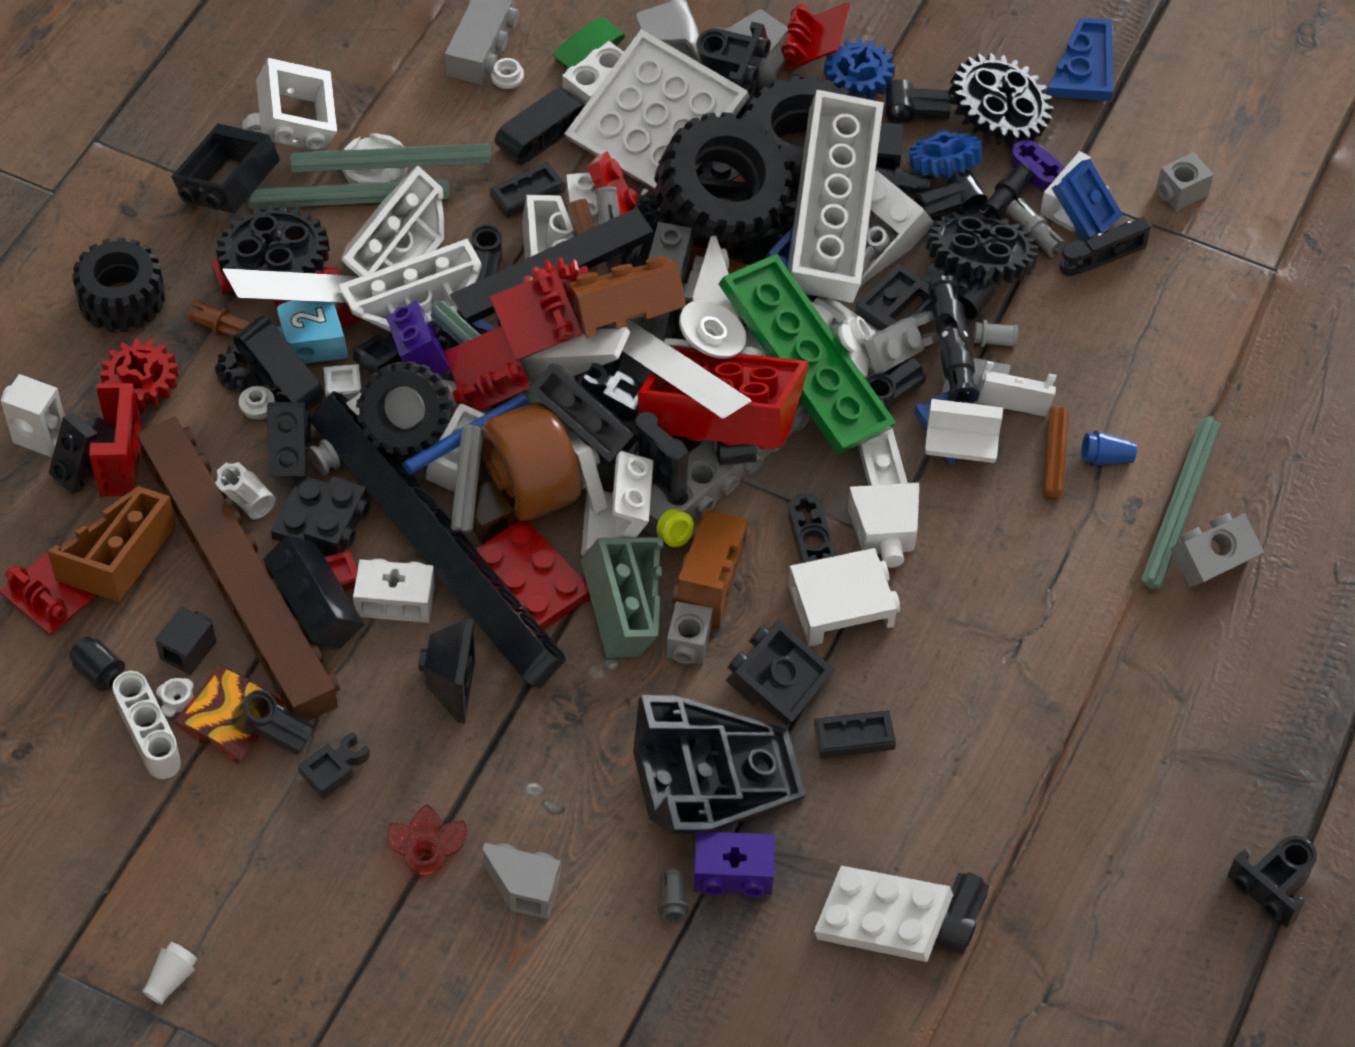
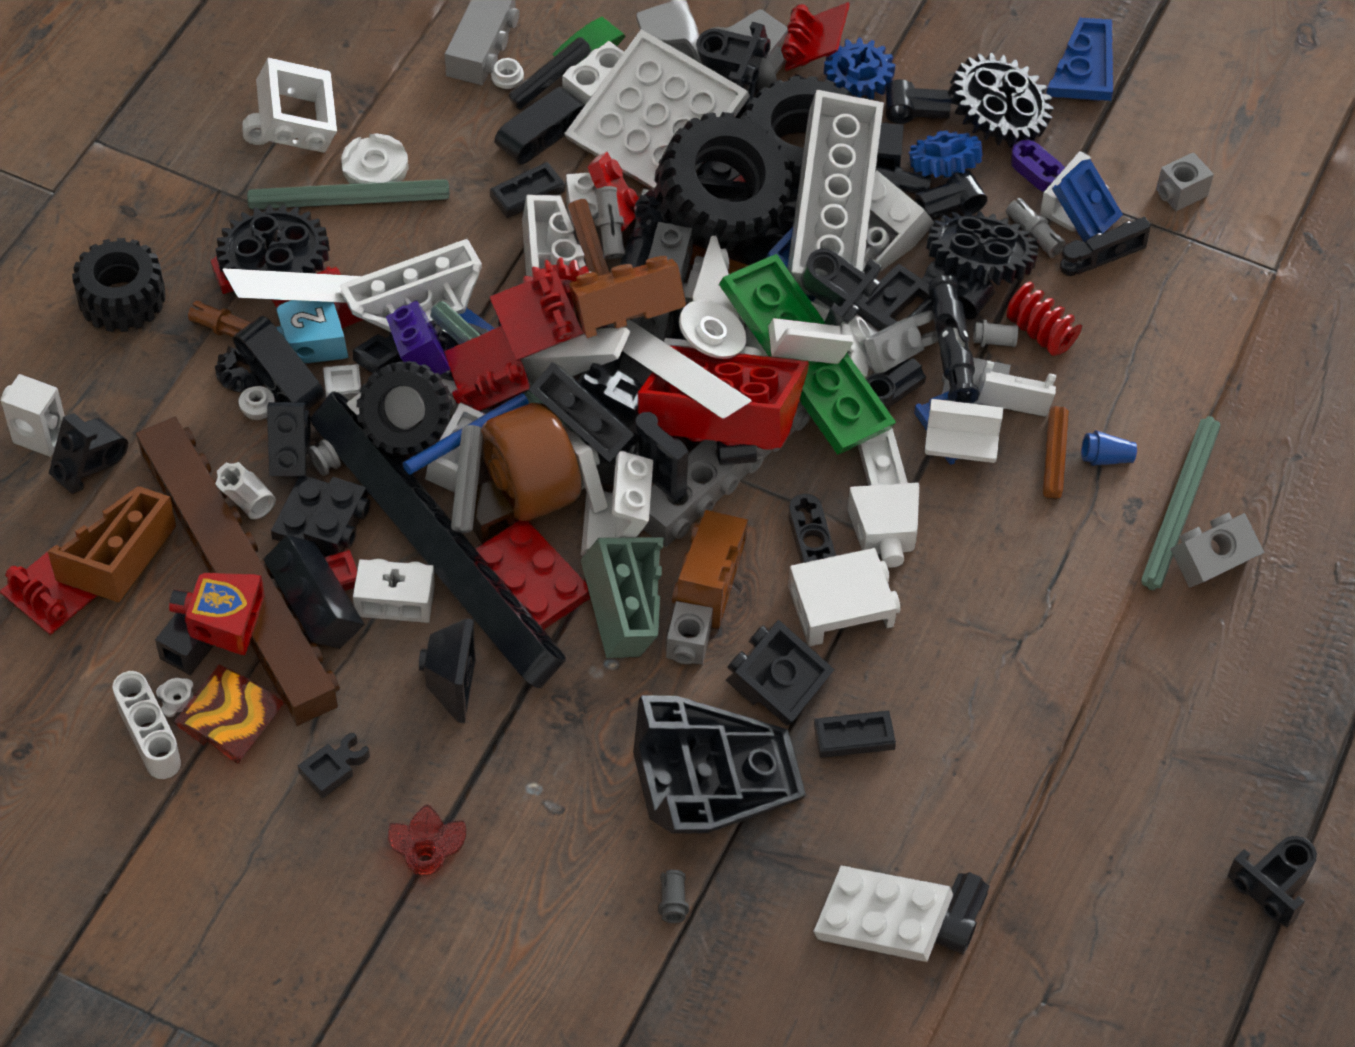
(96, 663): black brick -> none
(117, 463): red window -> none
(146, 367): red gear -> none
(169, 972): white cone -> none
(221, 609): none -> red torso
(222, 143): black window -> none
(275, 722): black piece -> none
(390, 158): sand green axle -> none
(401, 227): white wedge -> none
(489, 256): black piece -> none
(523, 879): light grey slope -> none
(549, 73): none -> black axle
(587, 248): black tile -> none
(675, 527): neon yellow tile -> none
(748, 851): dark purple brick -> none
(808, 341): none -> white panel
(842, 286): none -> black pin
(1007, 190): black pin -> none
(1041, 322): none -> red piece

